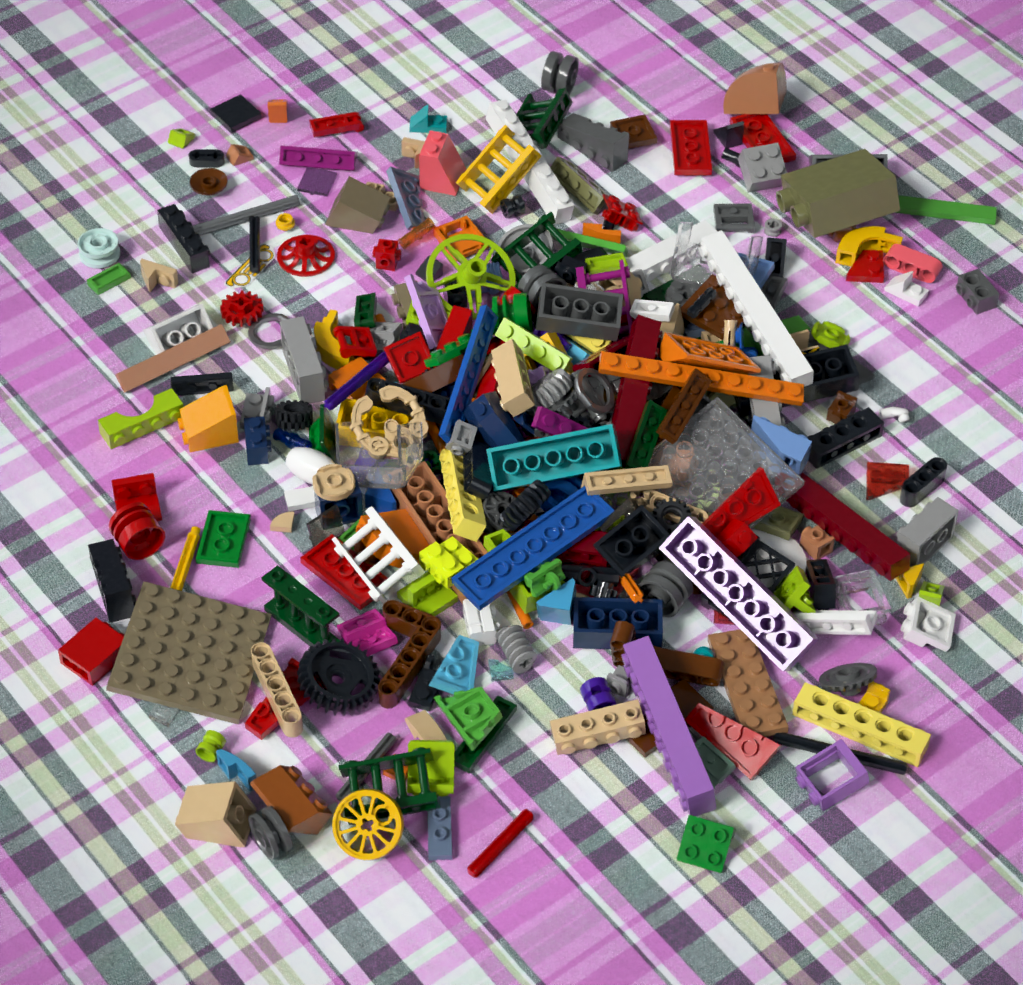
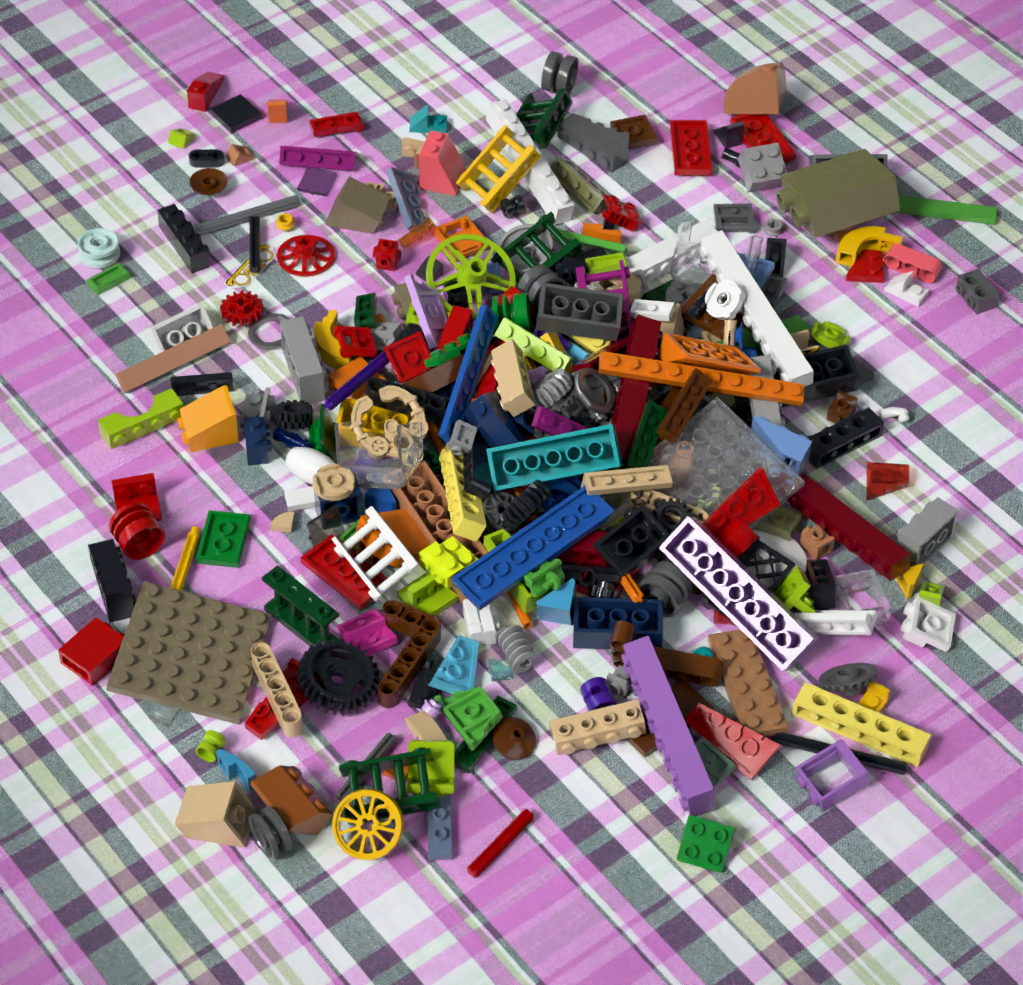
(157, 273): tan slope -> none
(203, 90): none -> red slope
(432, 707): none -> lavender plate
(508, 744): none -> reddish brown dish
(733, 303): none -> white plate
(923, 482): black beam -> none

